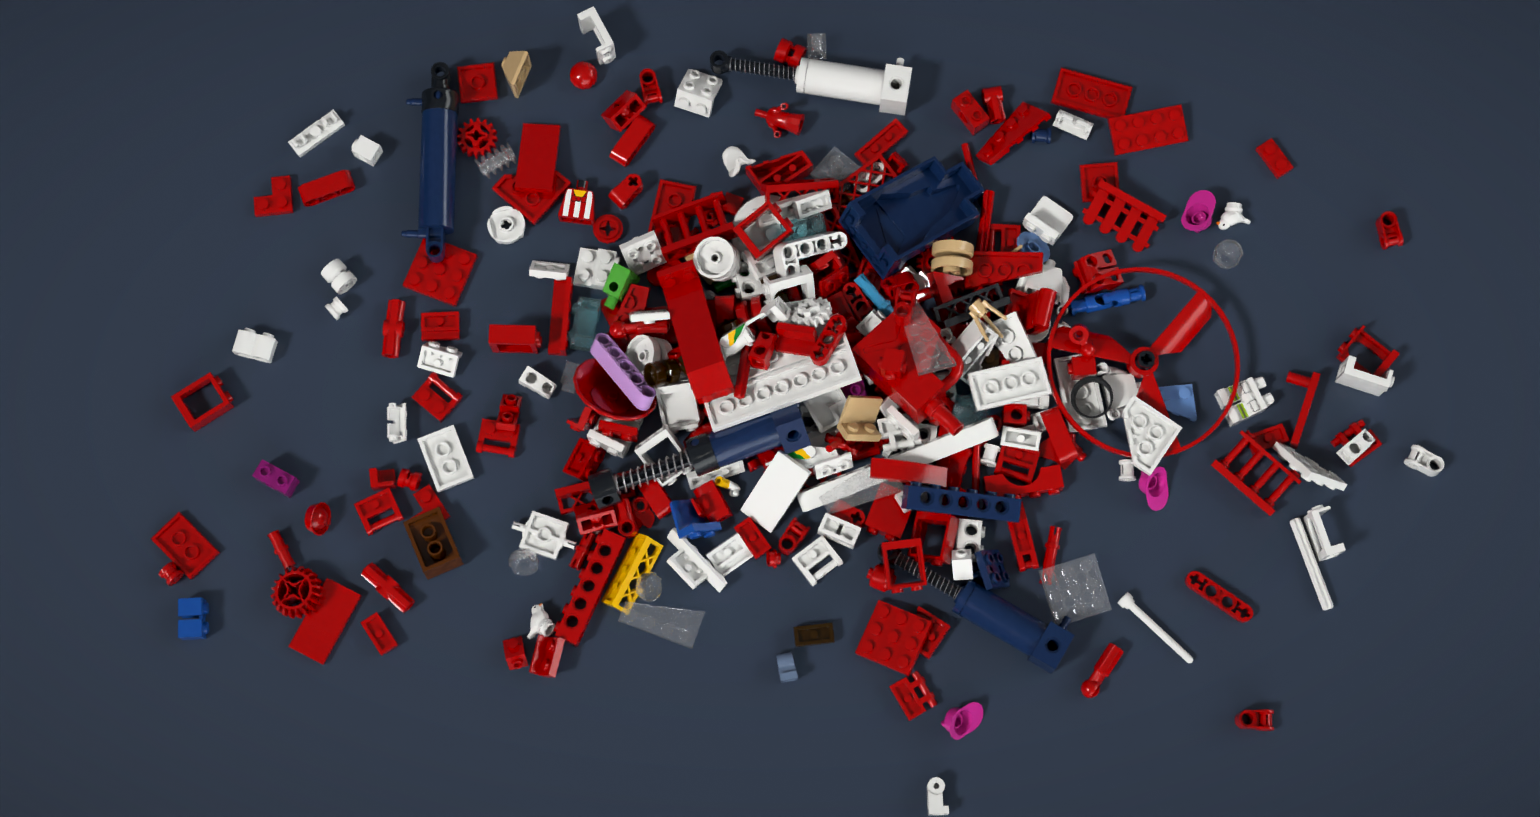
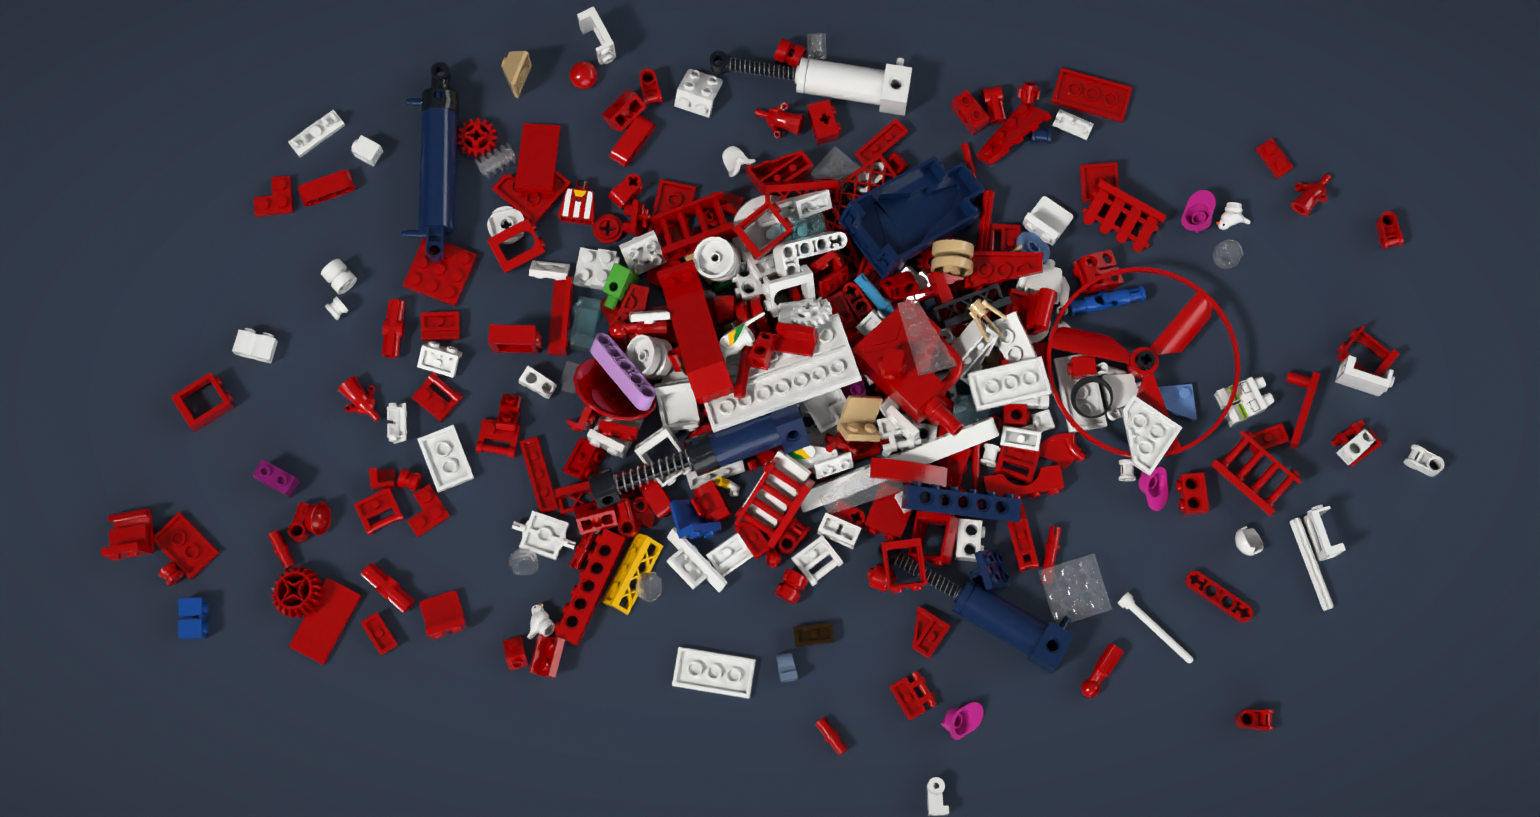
(130, 536): none -> red piece
(299, 523): none -> red piece
(355, 393): none -> red piece
(433, 543): reddish brown slope -> none
(443, 615): none -> red bracket
(477, 83): red plate -> none
(537, 249): none -> red panel
(539, 475): none -> red tile
(639, 218): none -> red hips
(661, 372): dark brown wheel -> none
(668, 623): clear wing -> none
(713, 672): none -> white tile
(776, 310): white panel -> none
(782, 518): none -> red fence
(791, 586): none -> red wheel
(824, 111): none -> red brick
(828, 348): red beam -> none
(831, 736): none -> red pin
(893, 638): red plate -> none
(904, 303): red piece -> none
(962, 564): white brick -> none
(1028, 92): none -> red gear
(1059, 434): red beam -> none
(1087, 348): red plate -> none
(1147, 130): red plate -> none
(1197, 494): none -> red brick
(1248, 541): none -> white hair
(1308, 199): none -> red piece
(1309, 468): white plate -> none

